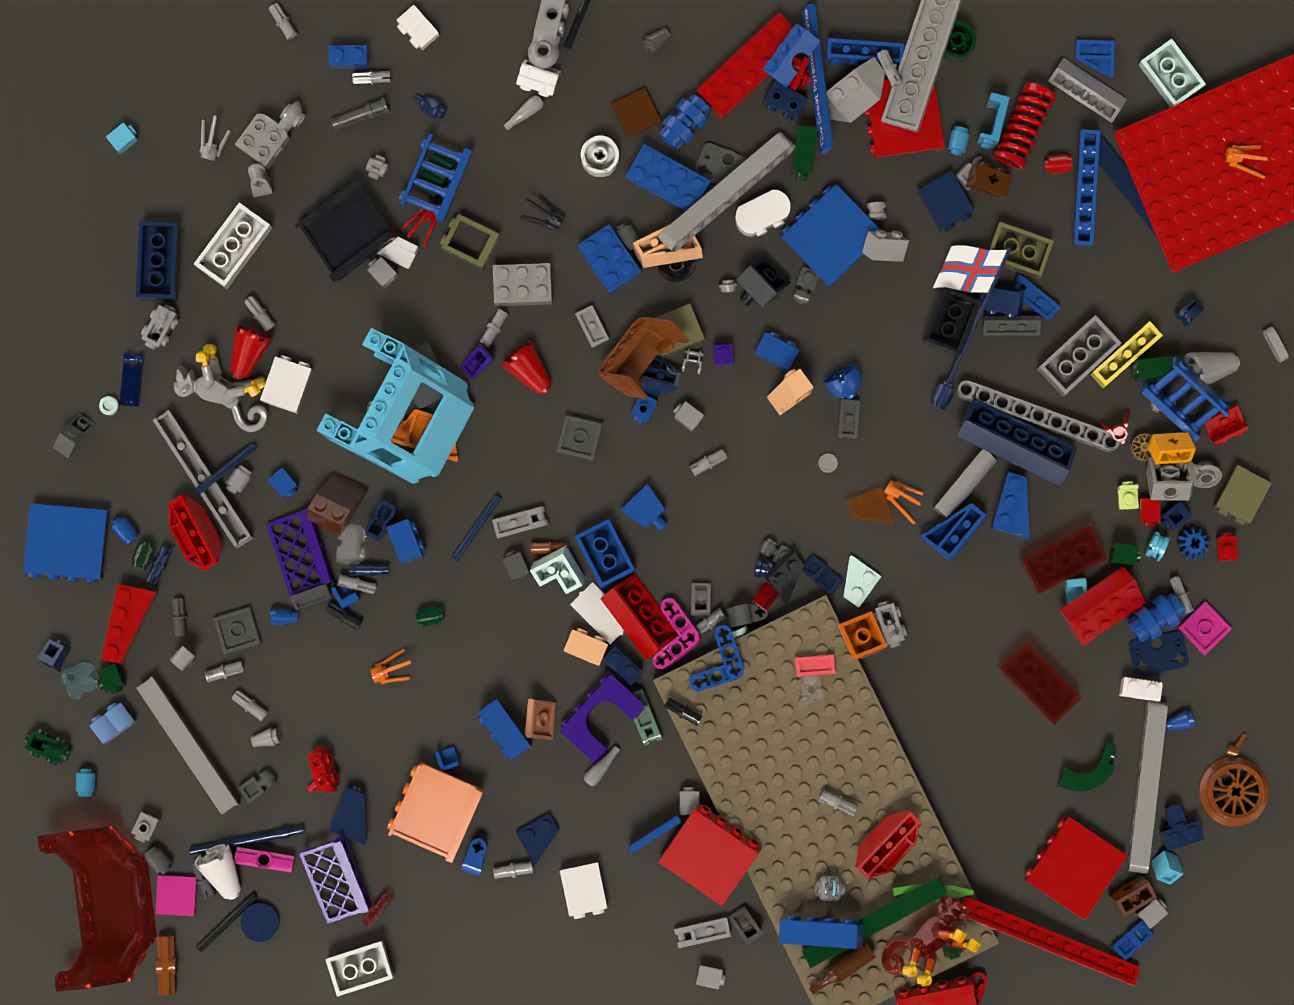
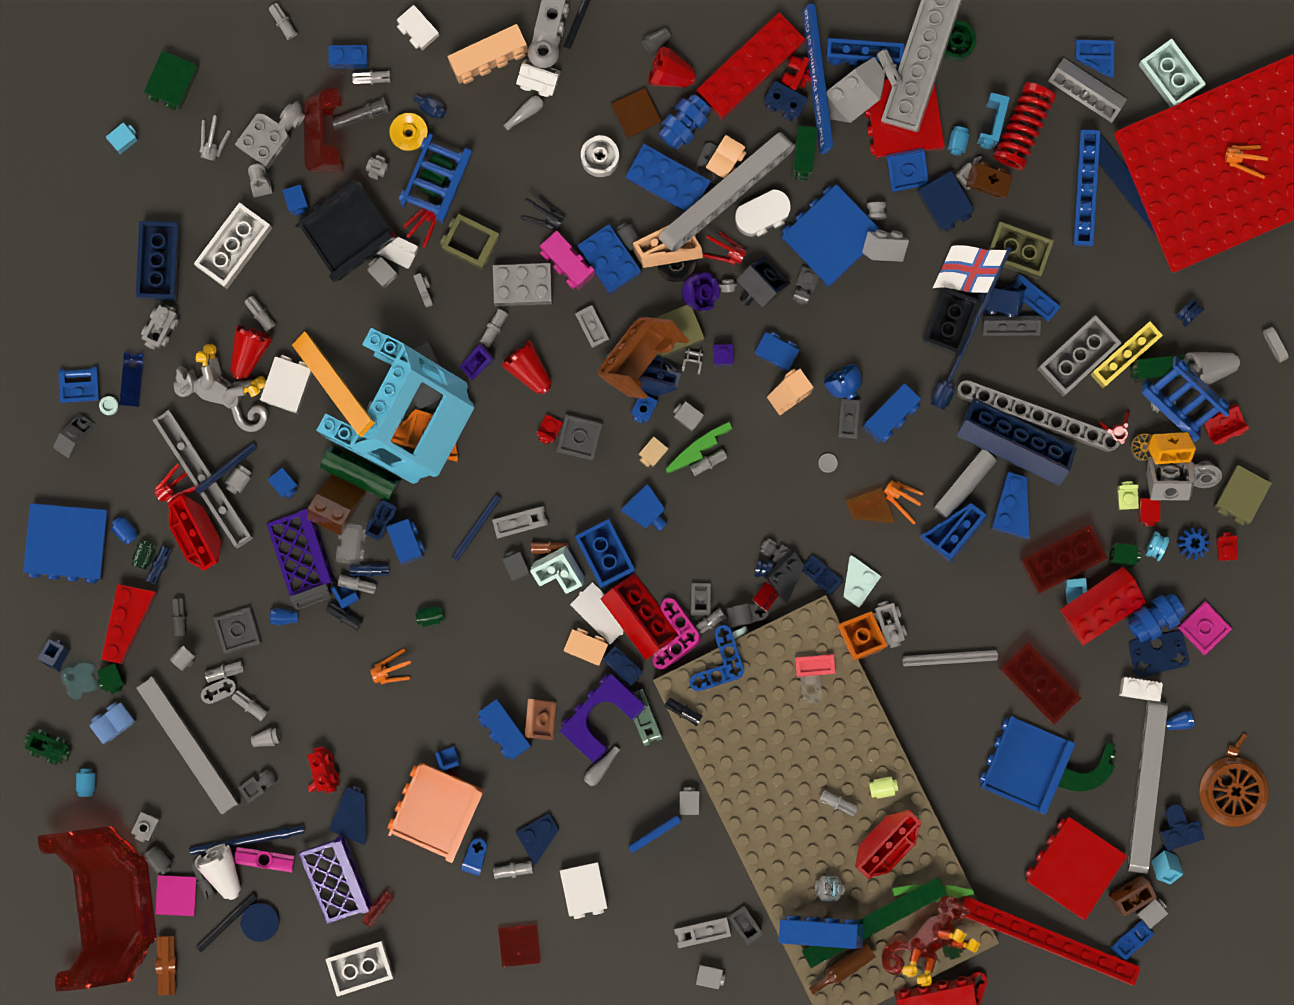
(79, 390): none -> blue plate
(164, 491): none -> red plant
(171, 81): none -> dark green brick
(216, 687): none -> light grey beam
(295, 200): none -> blue brick
(316, 155): none -> clear red windscreen
(333, 384): none -> light orange tile
(360, 473): none -> dark green brick
(406, 122): none -> yellow dish
(422, 285): none -> light grey plate
(488, 54): none -> light nougat brick
(519, 945): none -> clear red tile
(549, 430): none -> red bracket
(566, 261): none -> dark pink wedge
(652, 453): none -> tan brick
(670, 70): none -> red cone
(693, 452): none -> bright green slope
(700, 291): none -> dark purple cylinder
(710, 854): red panel -> none
(726, 157): none -> light nougat brick
(735, 253): none -> red plant
(780, 64): blue arch -> none
(883, 787): none -> yellowish green brick
(892, 414): none -> blue brick
(907, 169): none -> blue tile
(949, 658): none -> light grey axle
(1026, 765): none -> blue panel
(1058, 164): red brick -> none
(1181, 594): light grey axle -> none
(1182, 516): dark blue brick -> none

